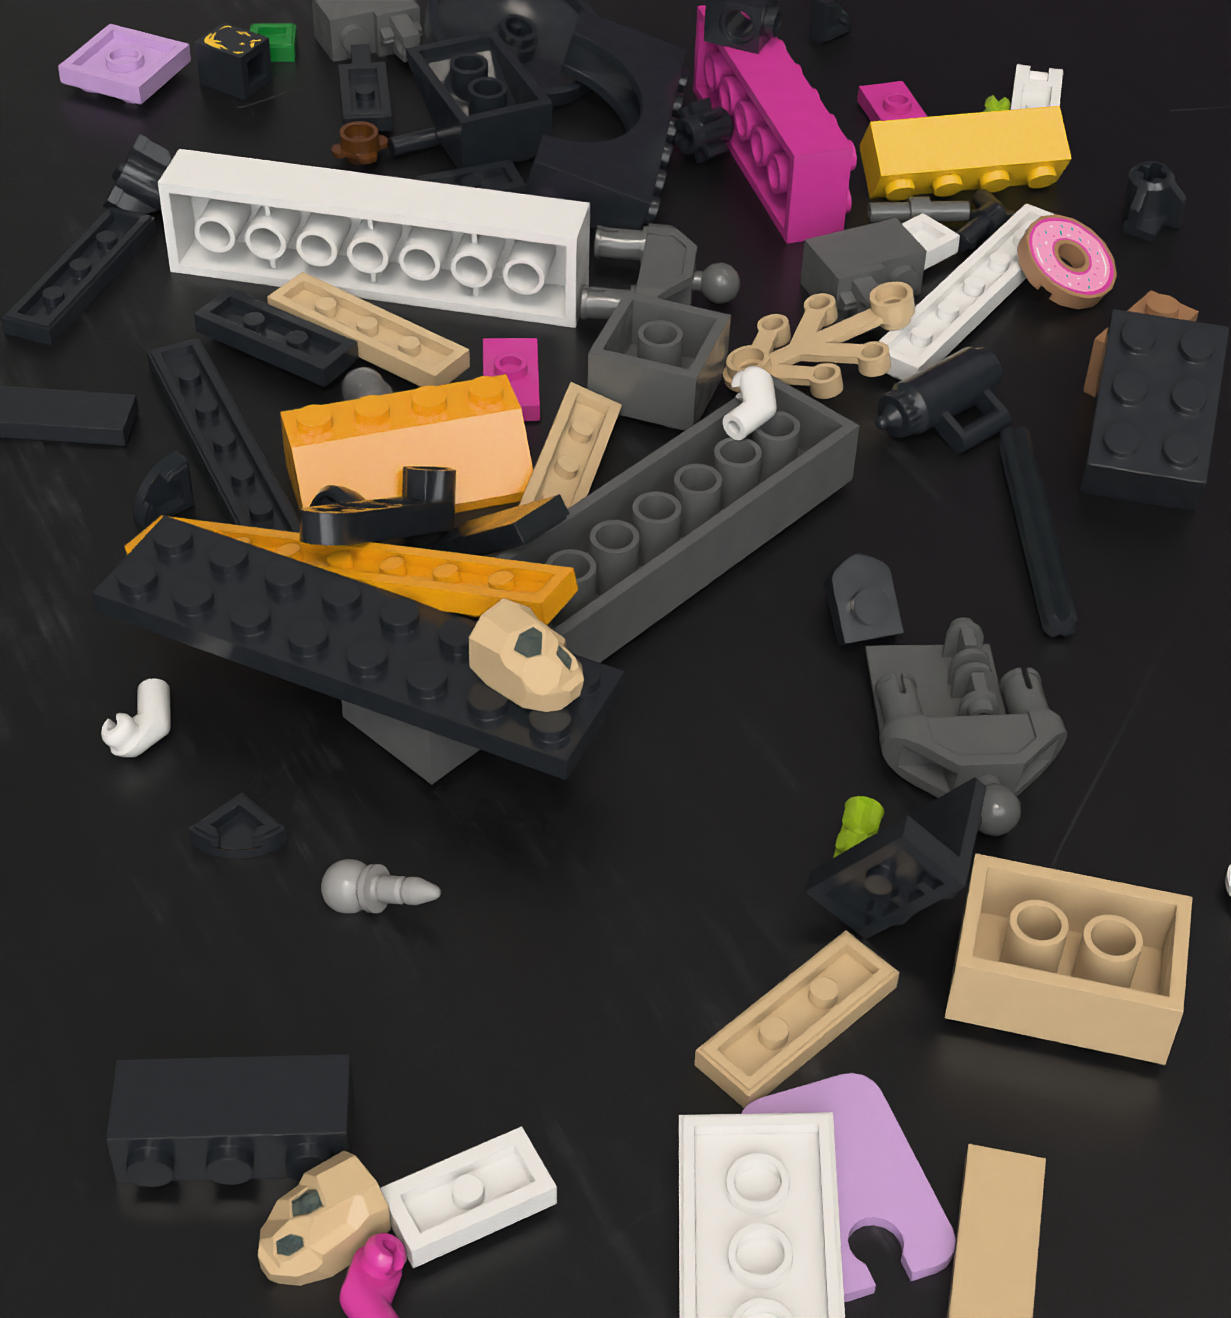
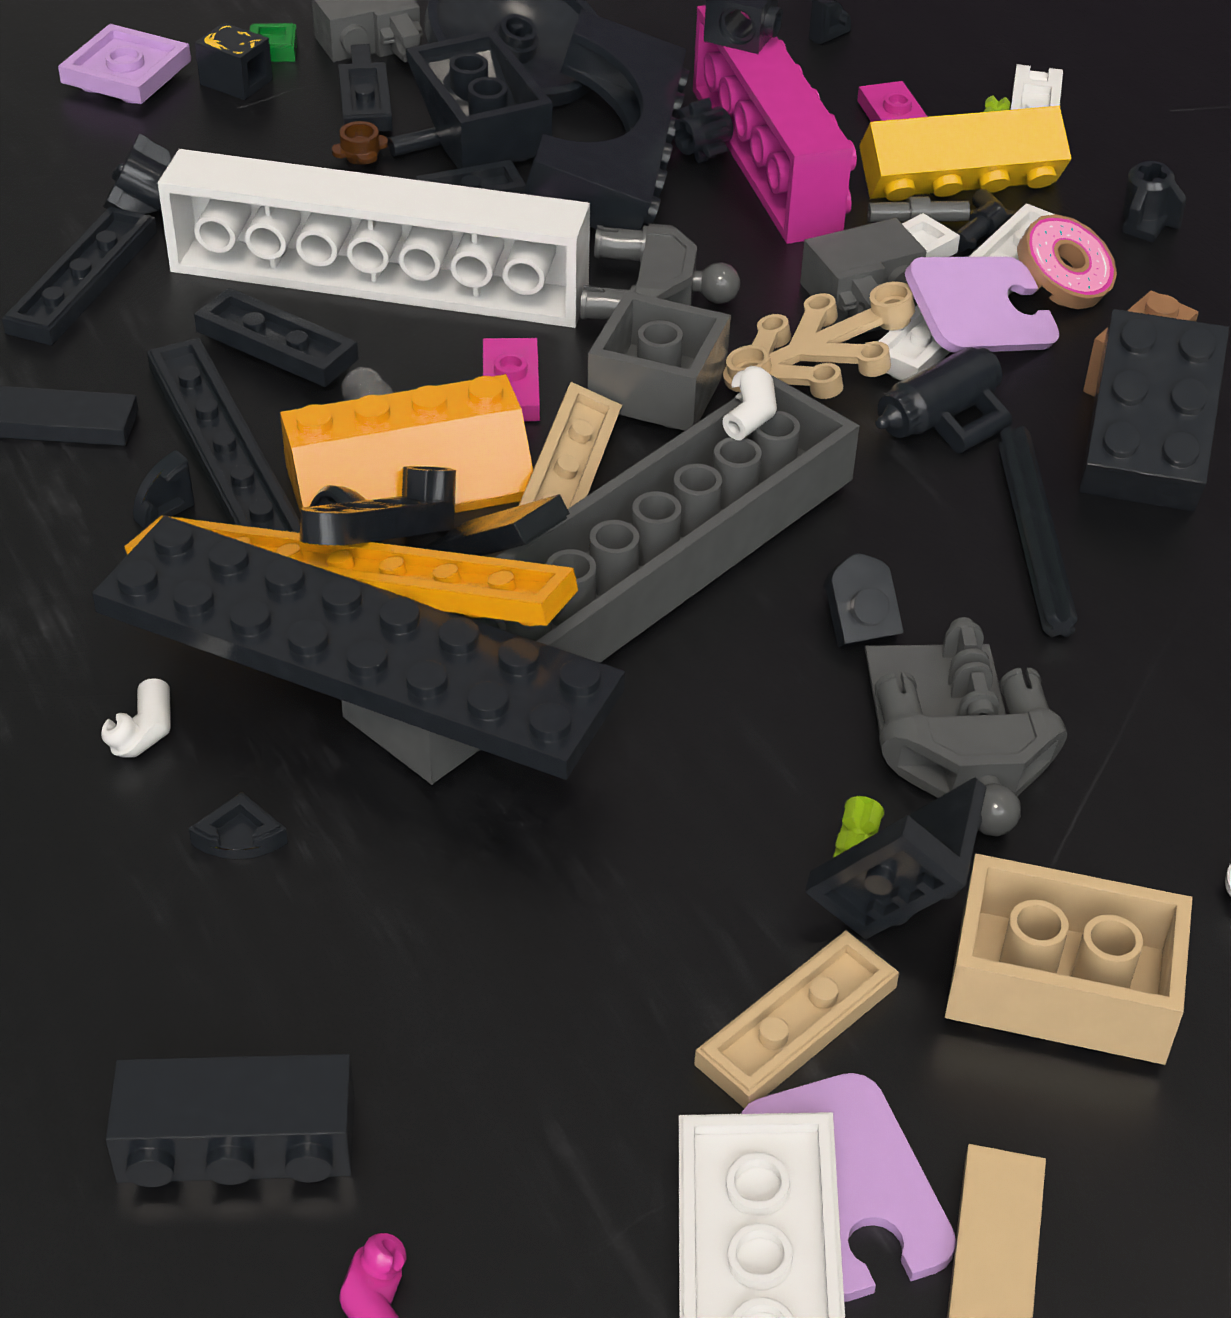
(322, 1222): tan rock -> none
(355, 887): light grey bar -> none
(380, 335): tan plate -> none
(468, 1196): white plate -> none
(524, 658): tan rock -> none
(970, 304): none -> lavender piece

